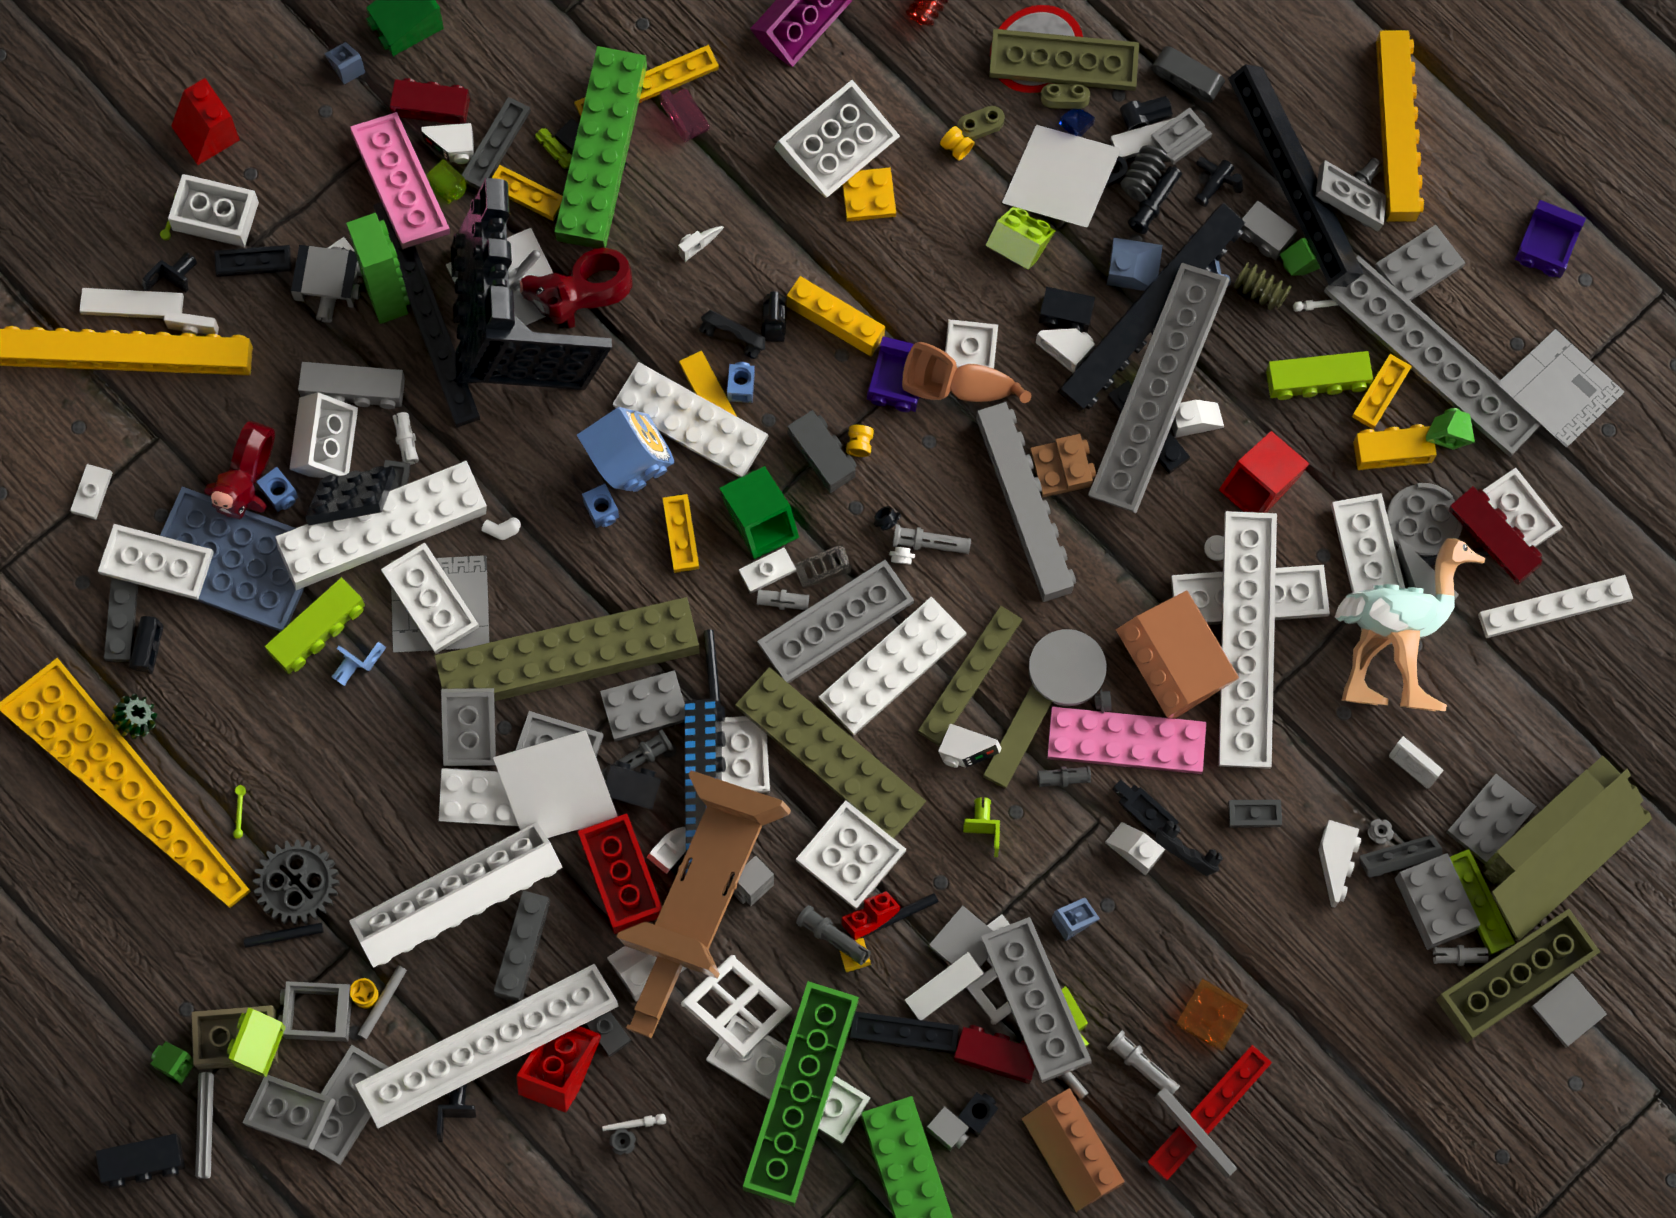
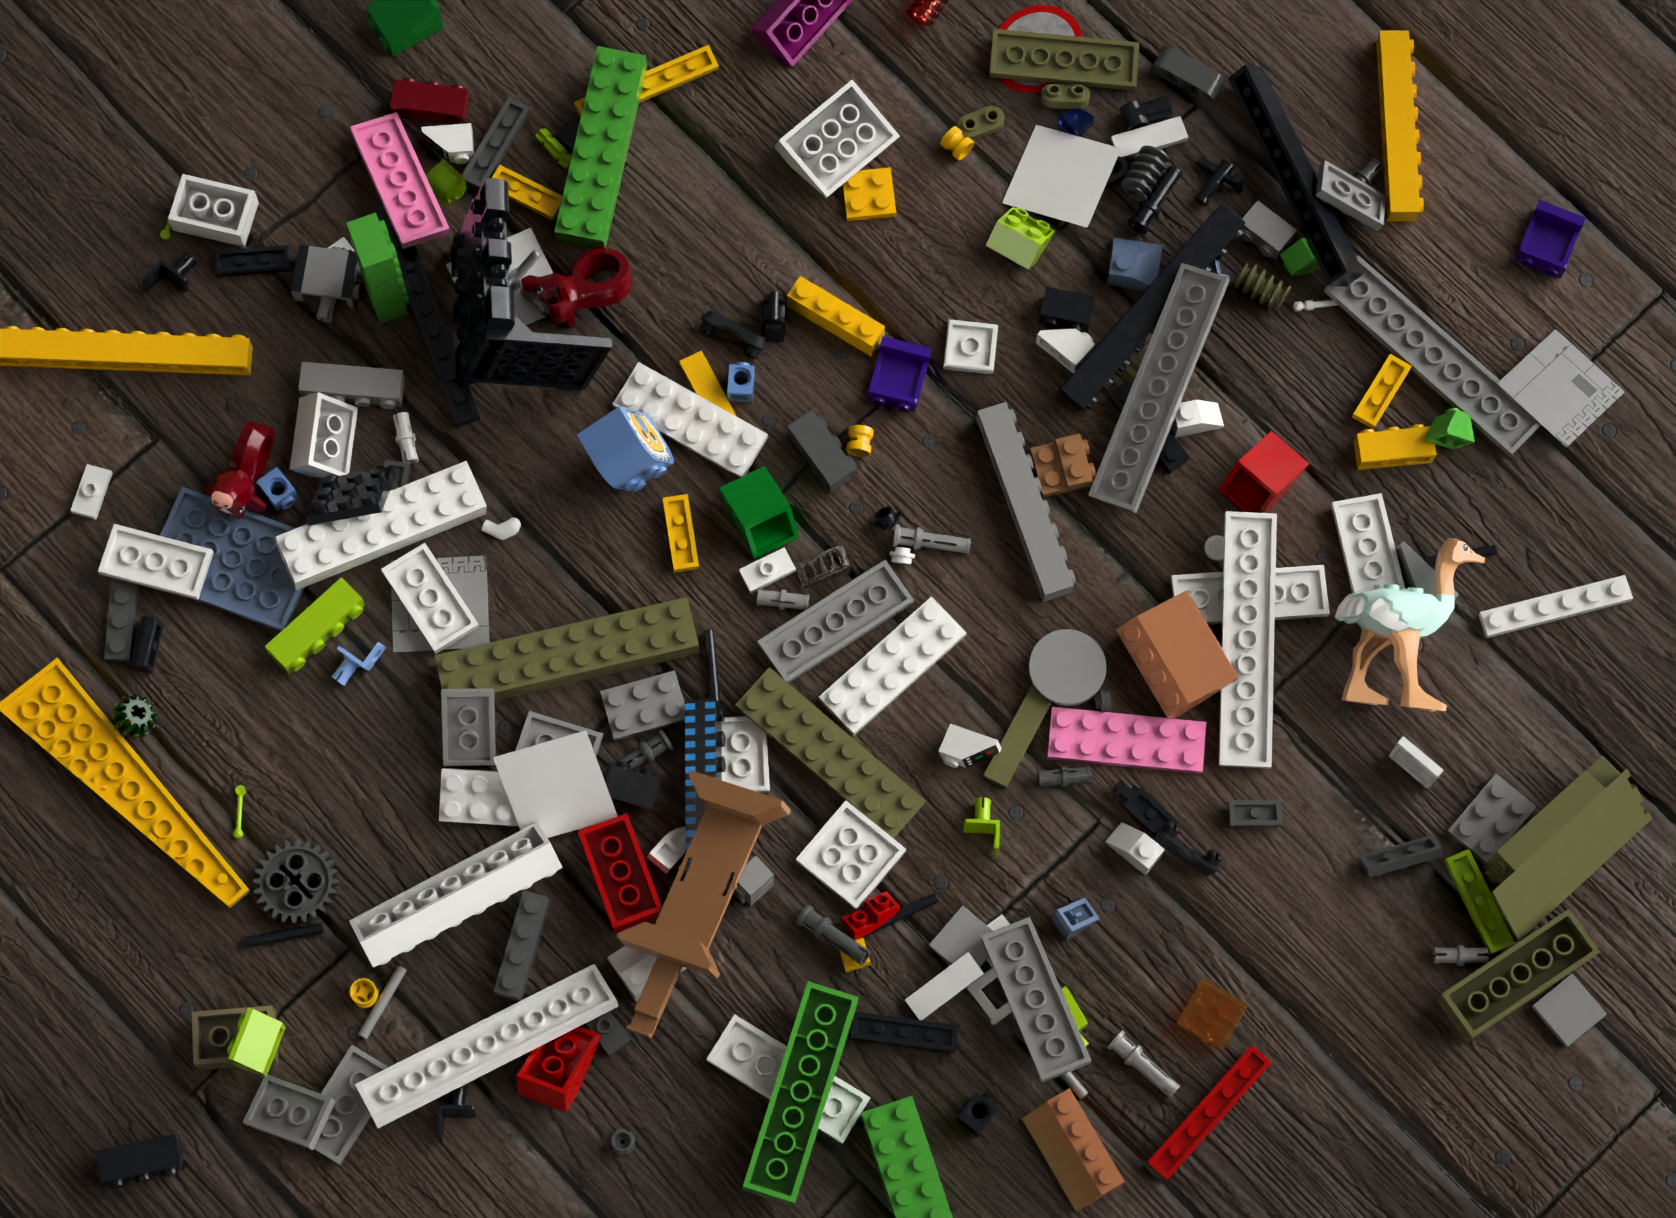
(129, 303): white tile -> none
(172, 1062): bright green slope -> none
(191, 323): white plate -> none
(203, 122): red slope -> none
(204, 1125): light grey axle -> none
(287, 998): light grey window -> none
(345, 62): sand blue slope -> none
(598, 496): medium blue brick -> none
(647, 1121): white piece -> none
(684, 113): clear pink panel -> none
(694, 243): white plate -> none
(736, 1006): white window -> none
(934, 375): nougat piece -> none
(948, 1129): light grey brick -> none
(970, 675): olive plate -> none
(994, 1054): dark red brick -> none
(1181, 135): light grey plate -> none
(1195, 1132): light grey tile -> none
(1319, 375): lime brick -> none
(1335, 853): white slope -> none
(1380, 838): light grey plate -> none
(1420, 263): light grey plate -> none
(1422, 518): light grey tile -> none
(1437, 901): light grey brick -> none
(1496, 535): dark red brick -> none
(1523, 507): white plate -> none

